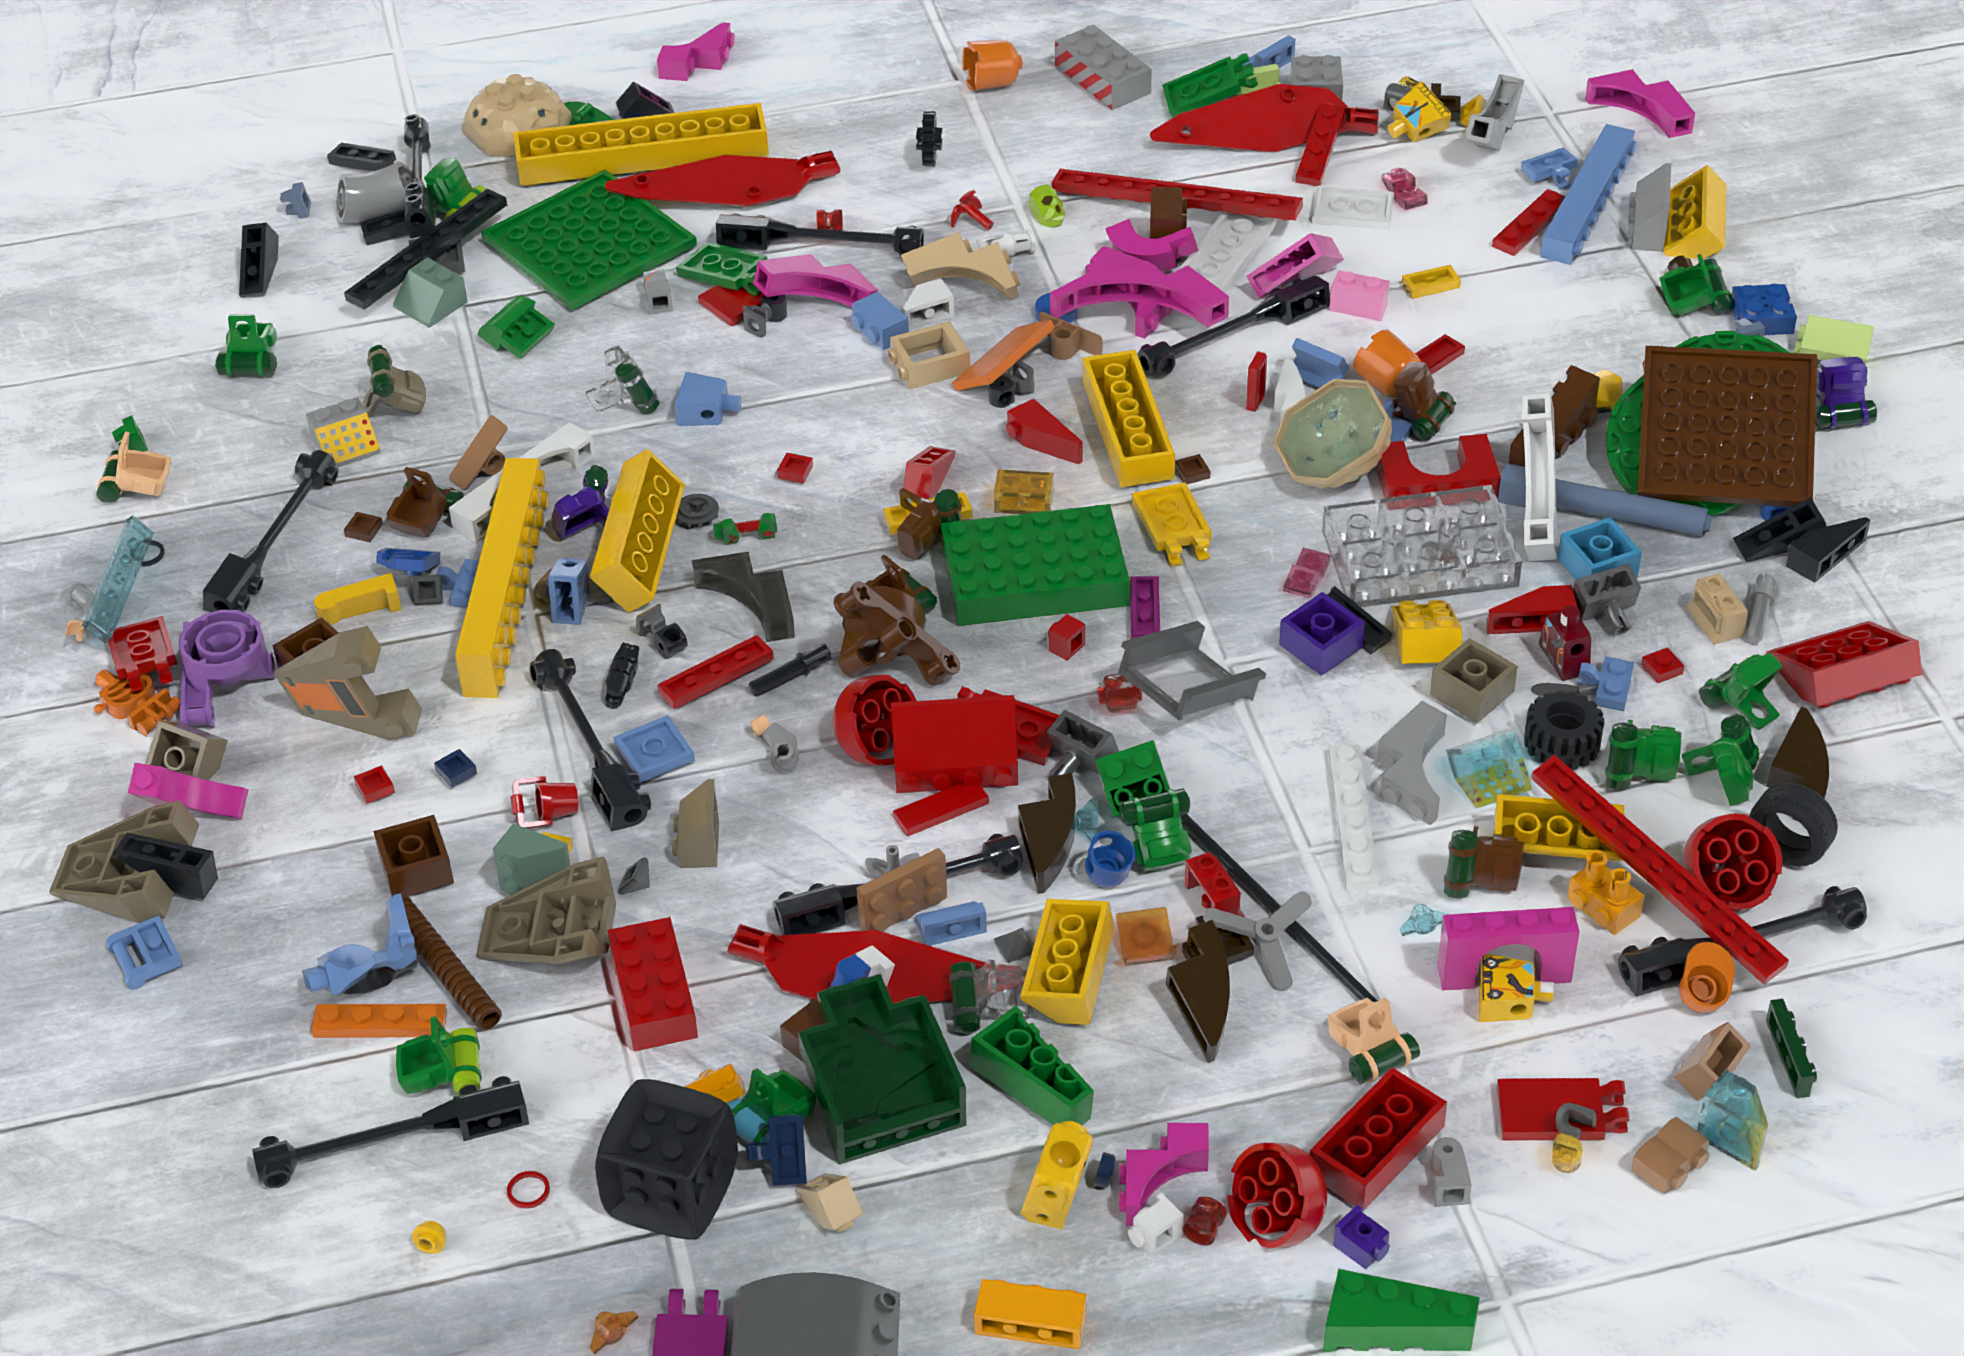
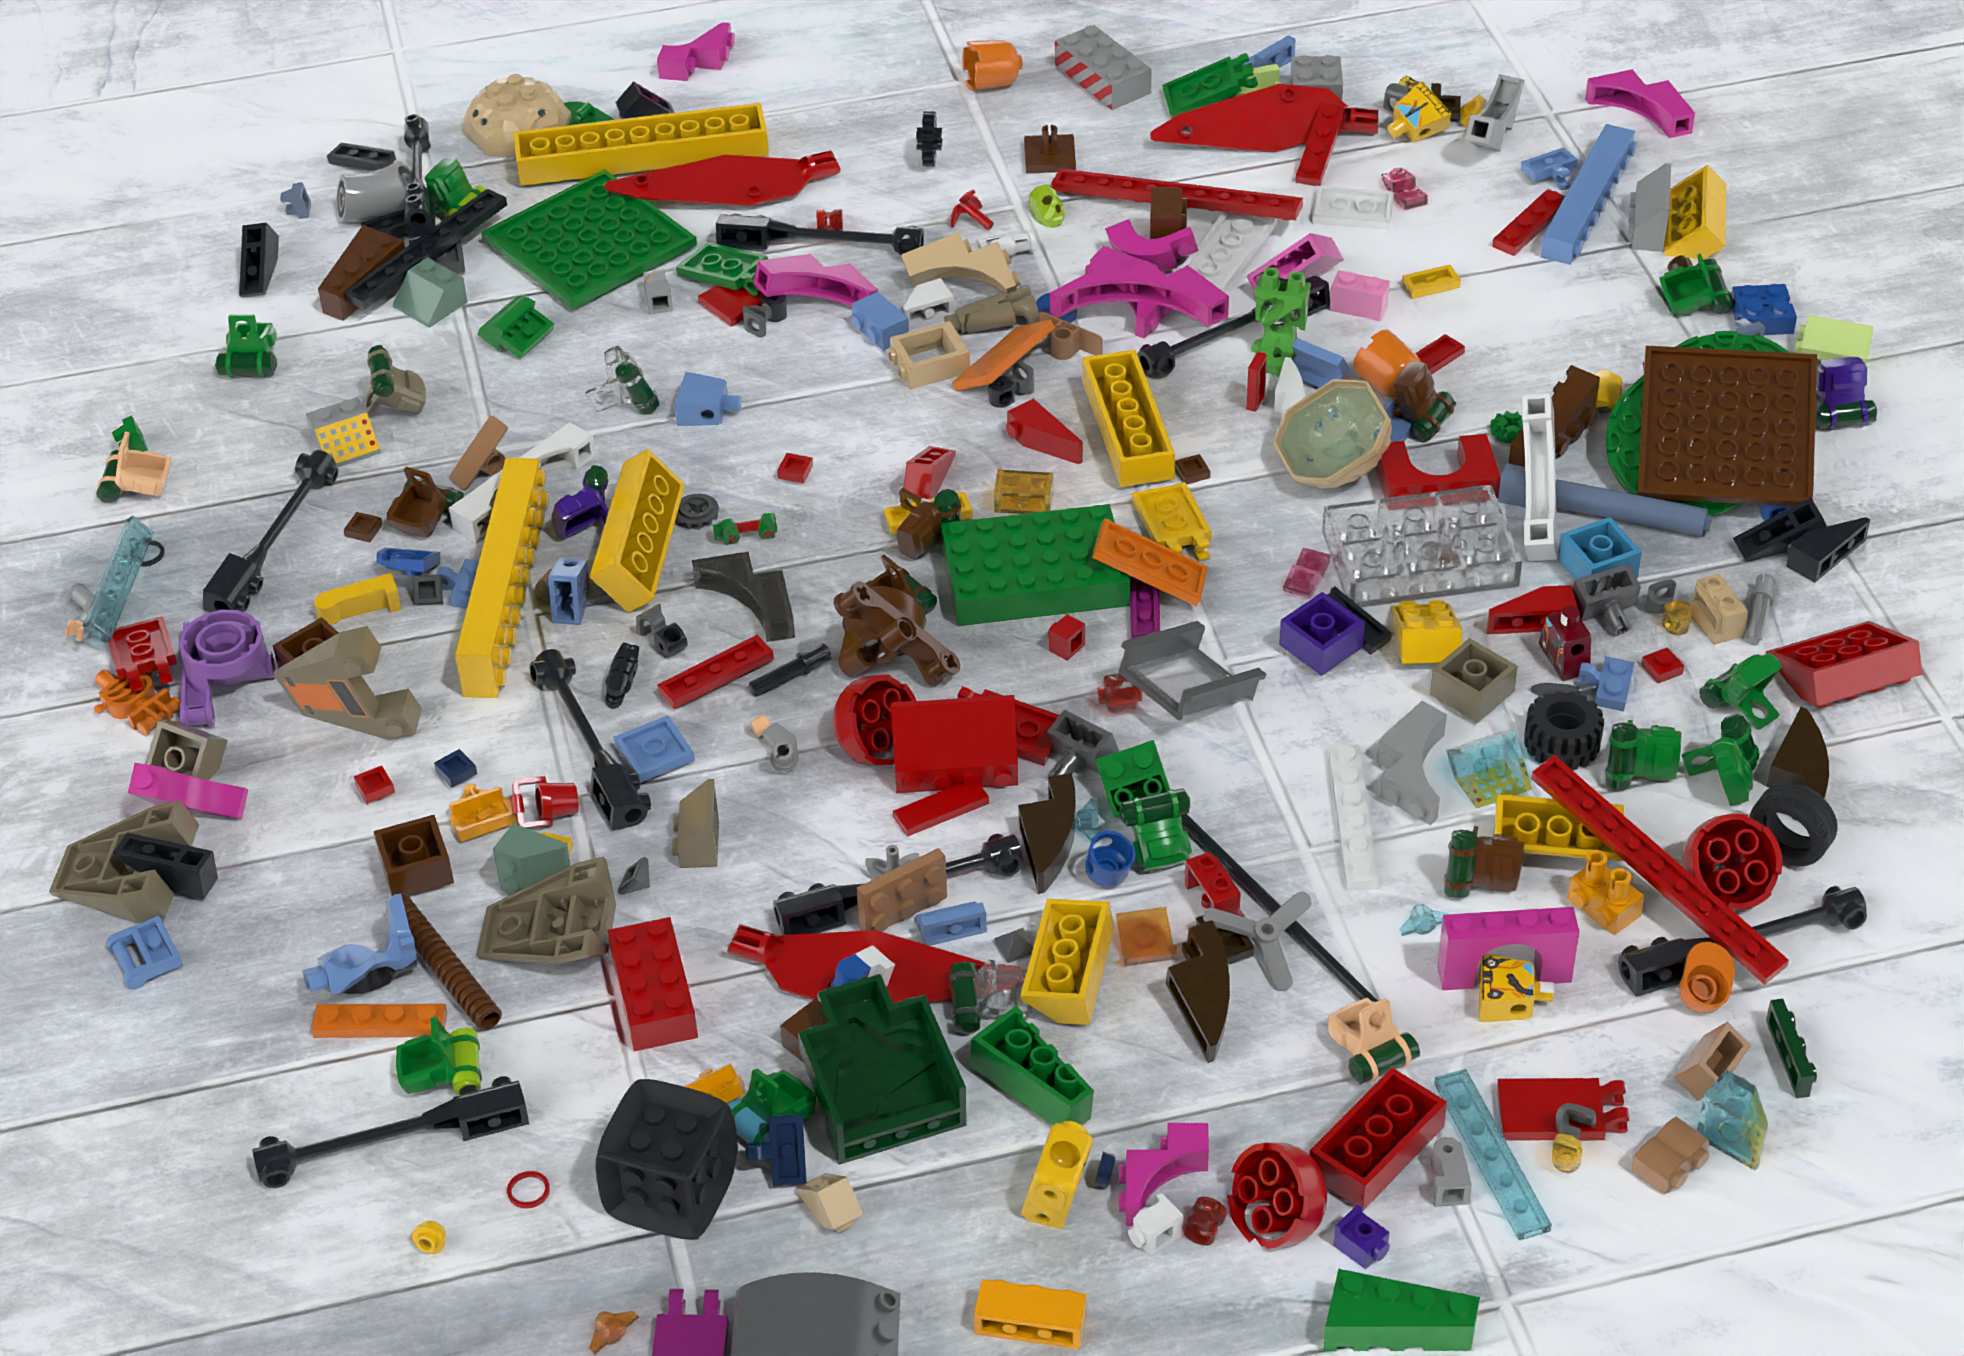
(361, 257): none -> reddish brown wedge
(480, 812): none -> light orange slope
(996, 311): none -> dark tan piece
(1049, 152): none -> reddish brown tile
(1150, 562): none -> orange tile
(1287, 299): none -> bright green hips
(1493, 1155): none -> clear light blue tile
(1499, 427): none -> green gear
(1676, 613): none -> leg

